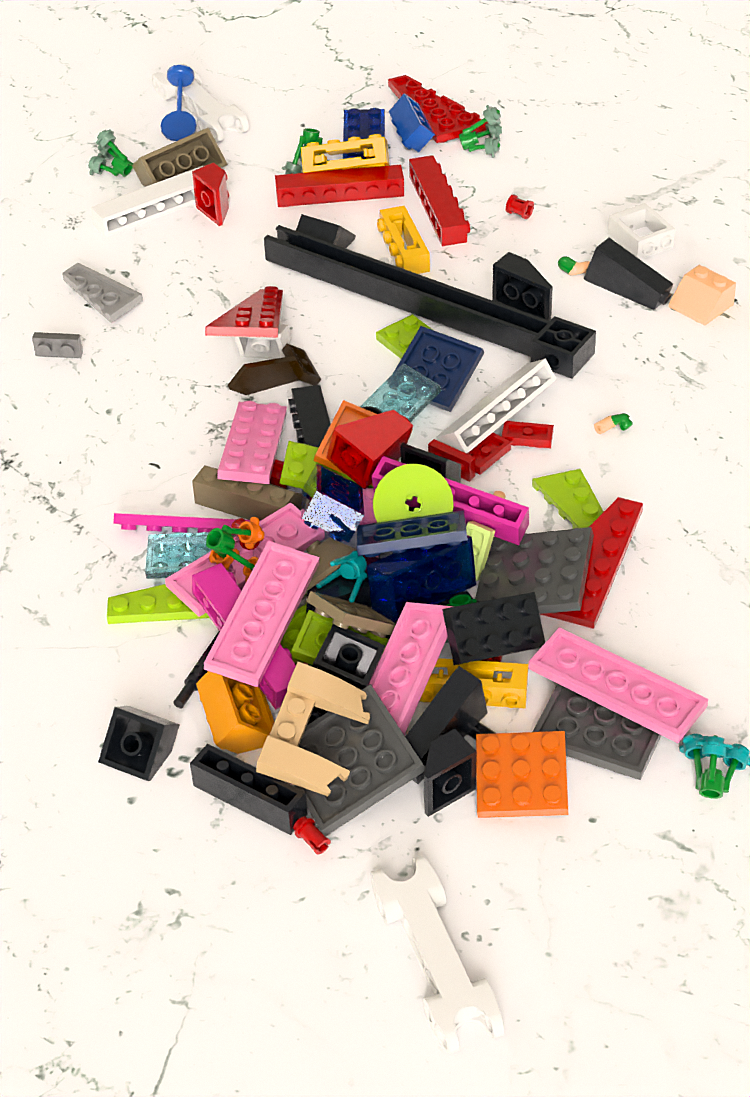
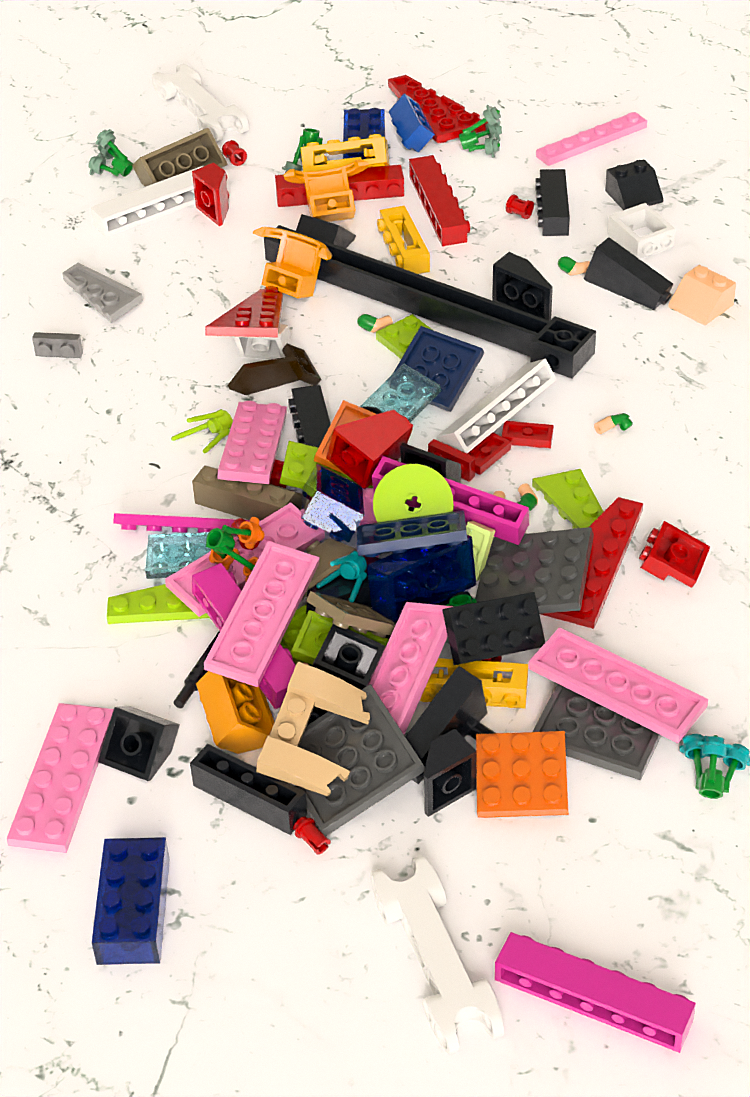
(60, 779): none -> bright pink plate
(131, 901): none -> clear blue brick
(179, 123): blue piece -> none
(218, 422): none -> lime plant
(235, 154): none -> red bush
(296, 262): none -> light orange piece
(329, 190): none -> light orange piece
(372, 323): none -> arm
(528, 497): none -> arm
(552, 202): none -> black brick
(591, 138): none -> bright pink plate
(595, 991): none -> dark pink brick
(633, 184): none -> black slope
(674, 554): none -> red plate

